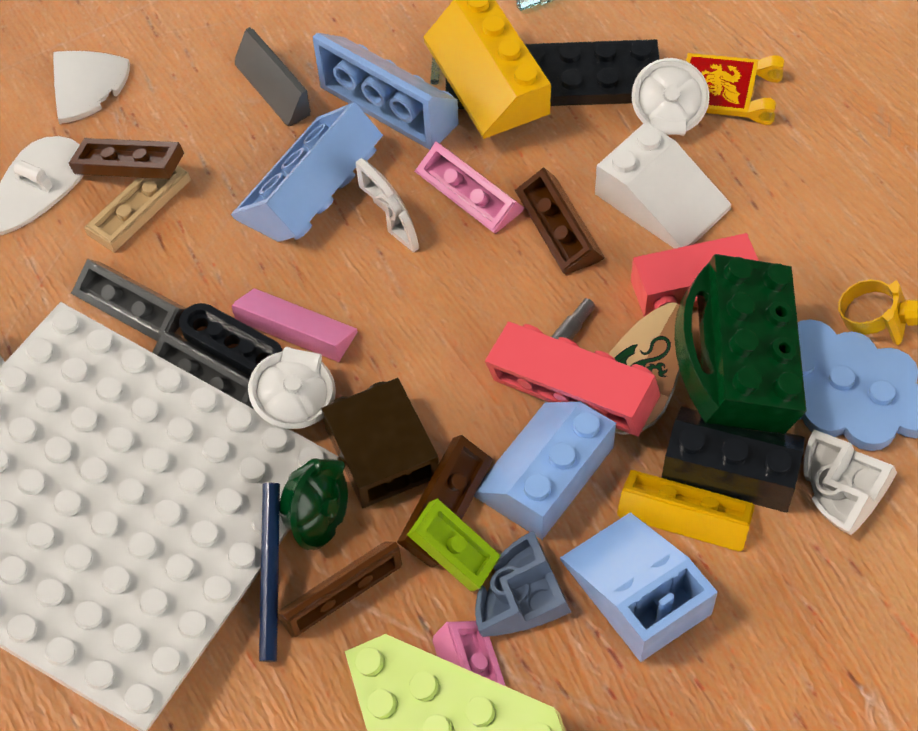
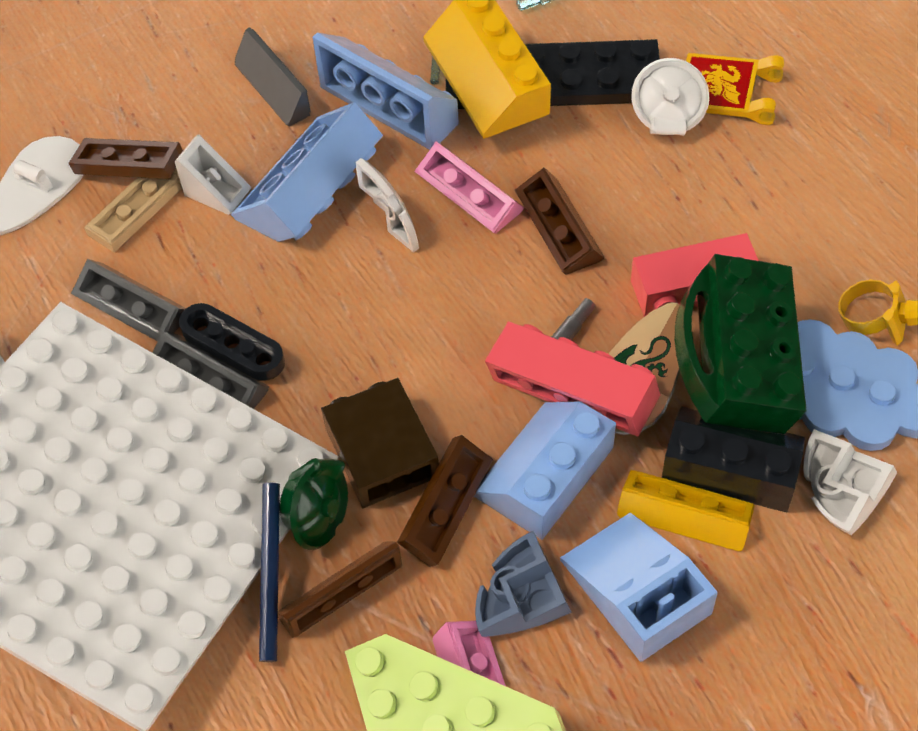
(85, 81): white brick -> none
(209, 177): none -> white slope
(291, 388): white piece -> none
(294, 324): bright pink slope -> none
(454, 545): lime plate -> none
(660, 187): white slope -> none

